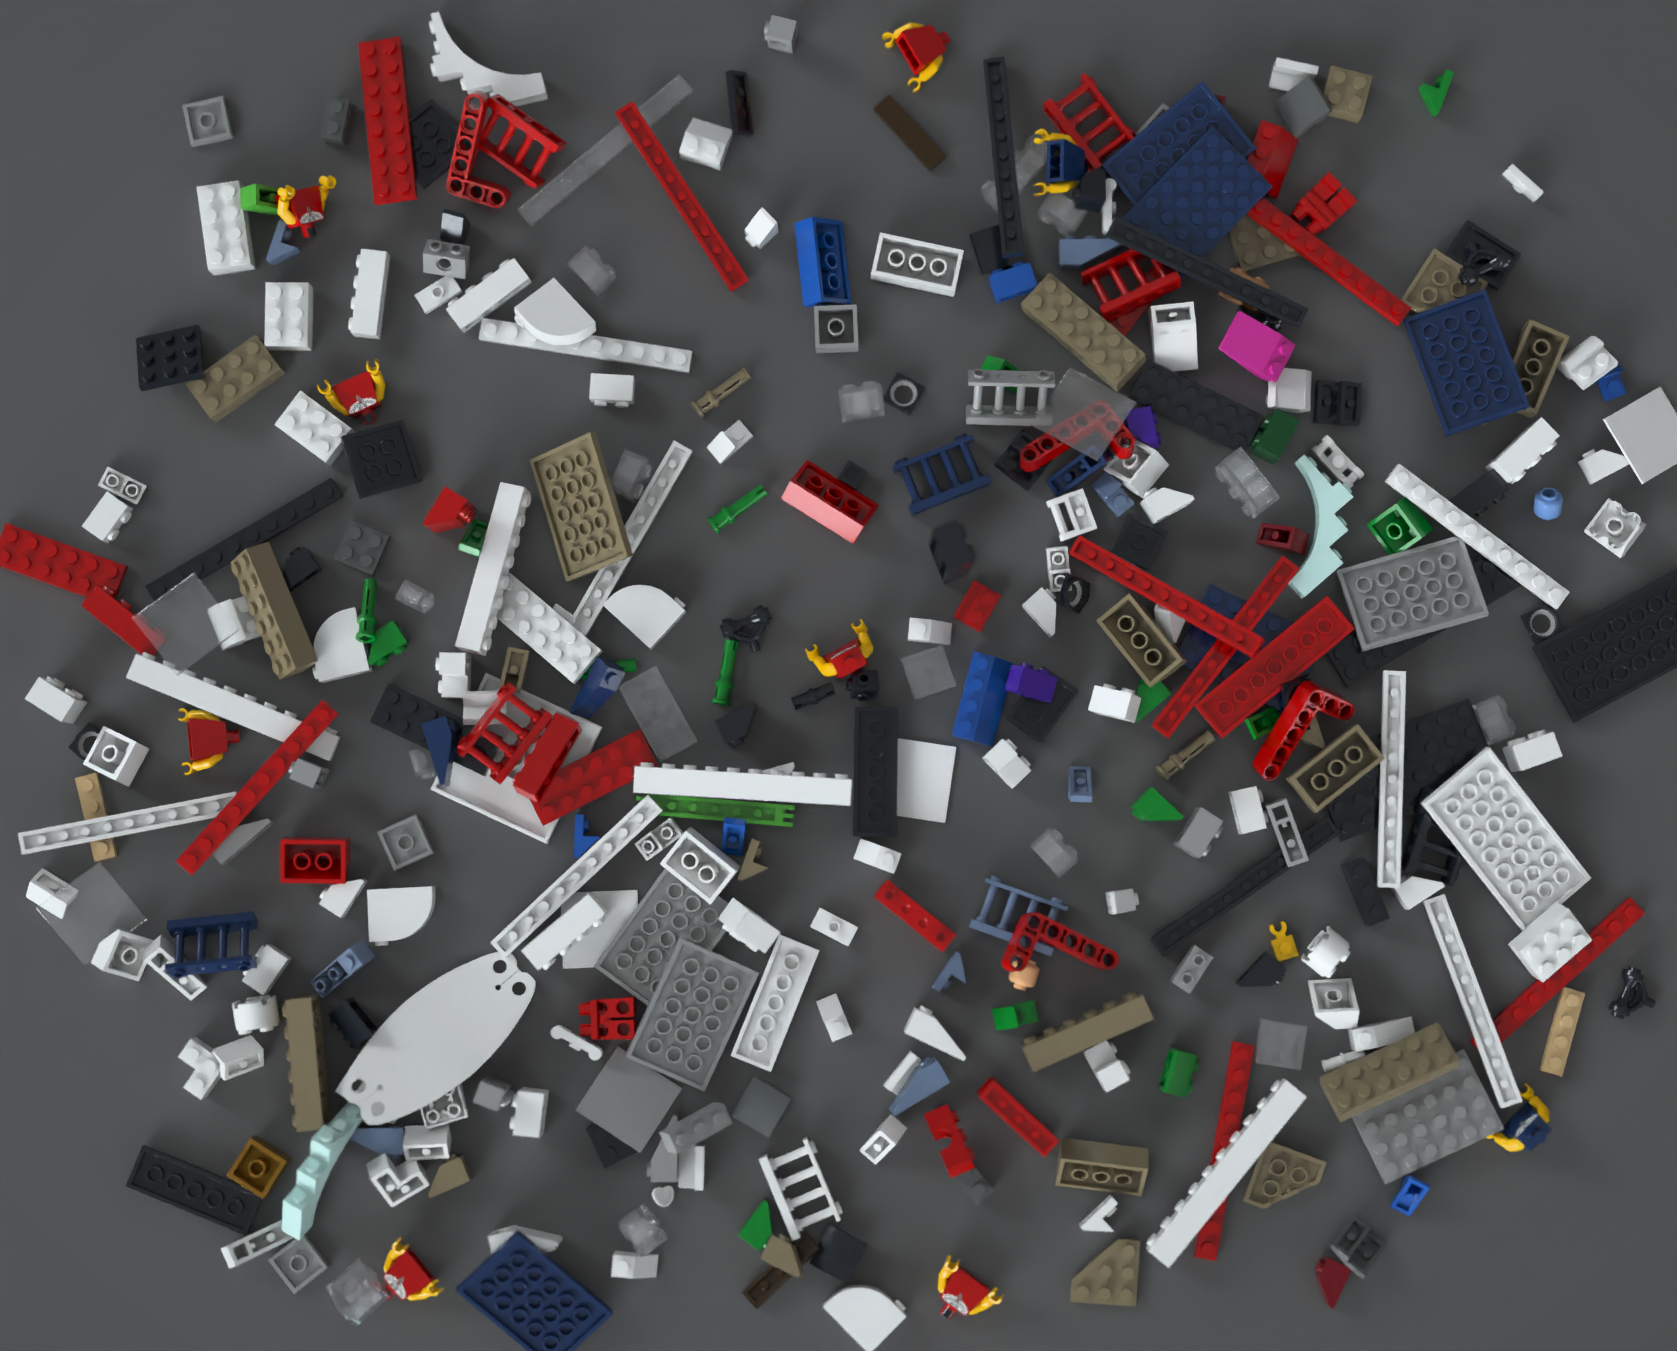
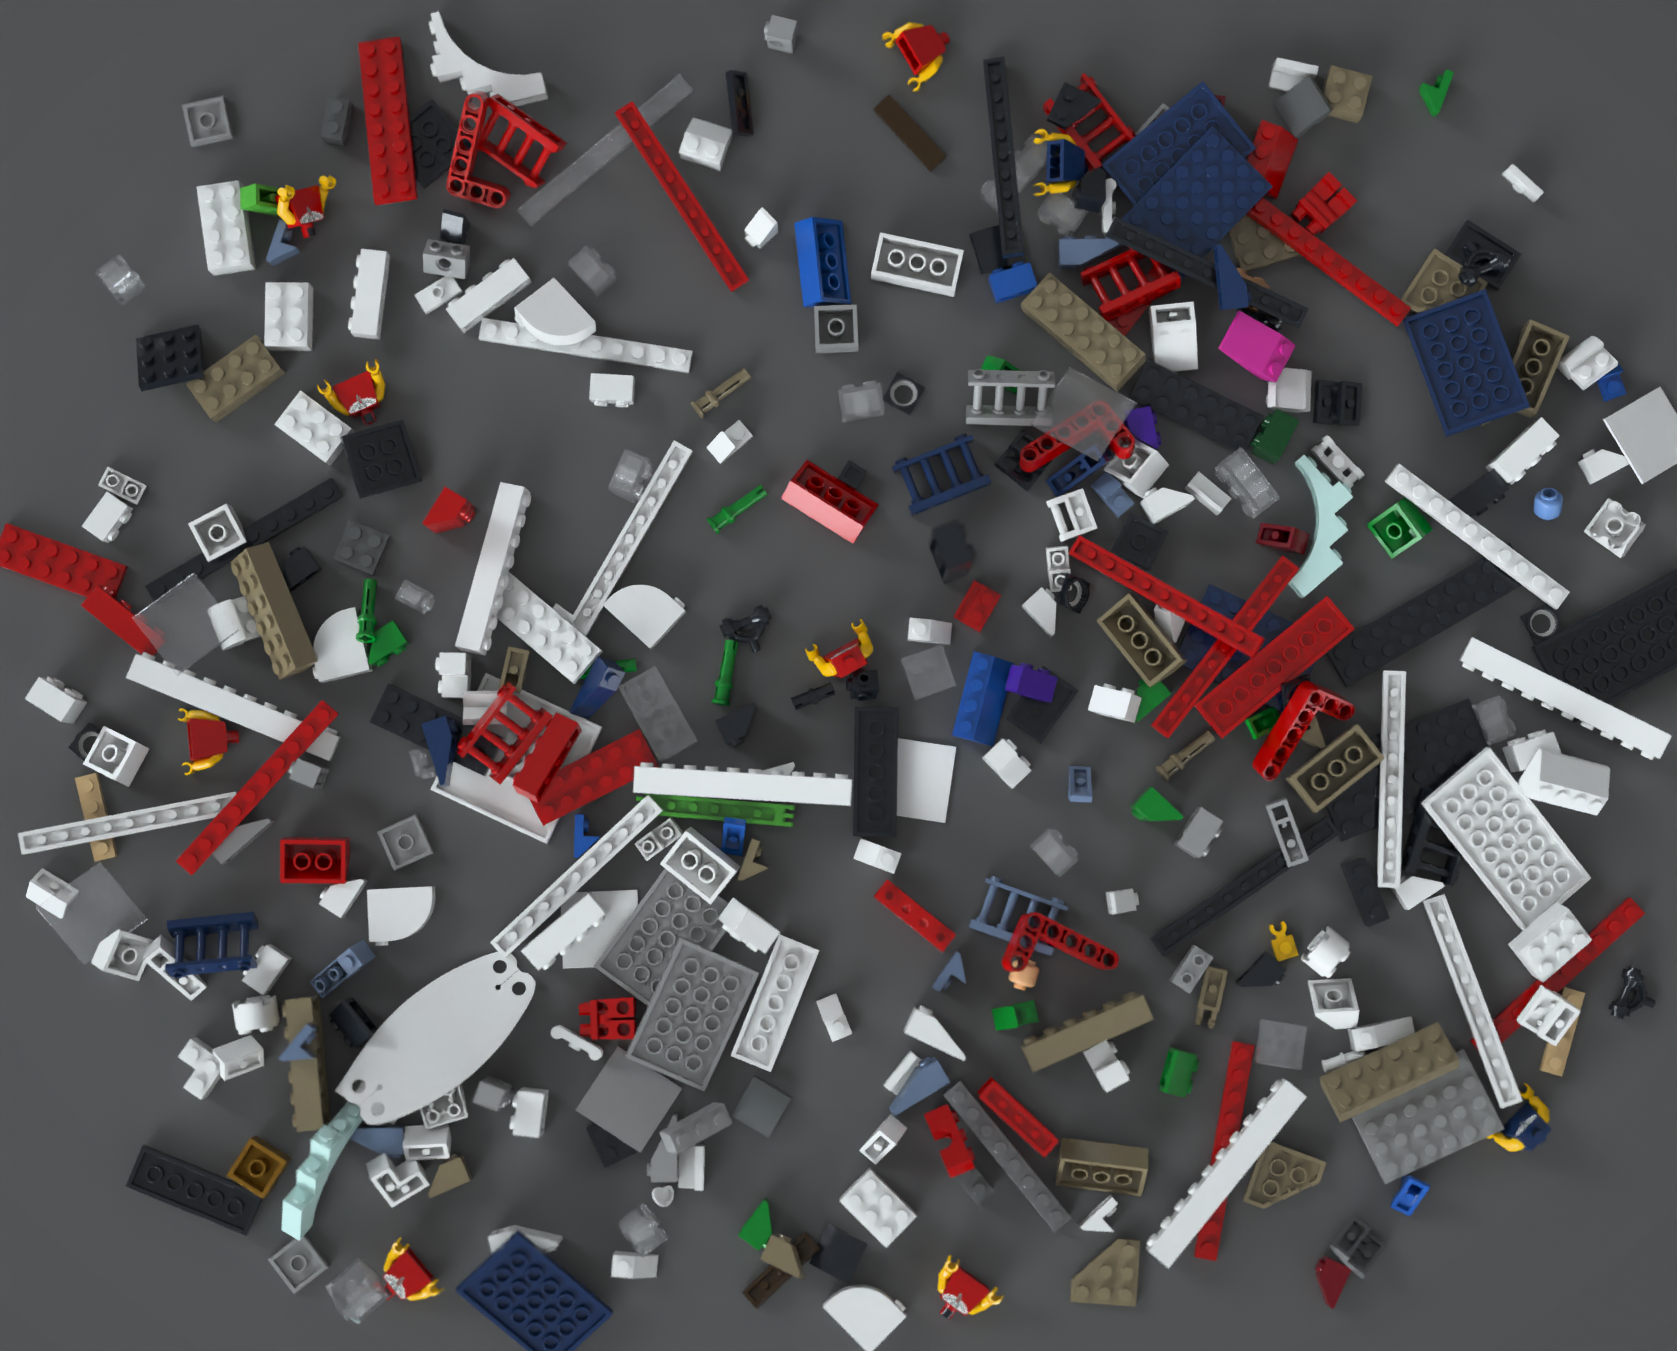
(119, 280): none -> clear brick
(218, 532): none -> white slope
(255, 1244): white slope -> none
(296, 1049): none -> sand blue slope
(474, 538): green slope -> none
(581, 507): dark tan plate -> none
(787, 1205): white fence -> none
(834, 927): white plate -> none
(878, 1207): none -> white brick
(1006, 1155): none -> flat silver brick
(1071, 106): none -> black wing
(1207, 493): none -> white panel
(1211, 994): none -> dark tan hinge
(1230, 285): none -> dark blue slope
(1248, 809): white brick -> none
(1412, 593): light grey plate -> none
(1548, 1015): none -> white brick
(1565, 698): none -> white brick
(1566, 781): none -> white slope

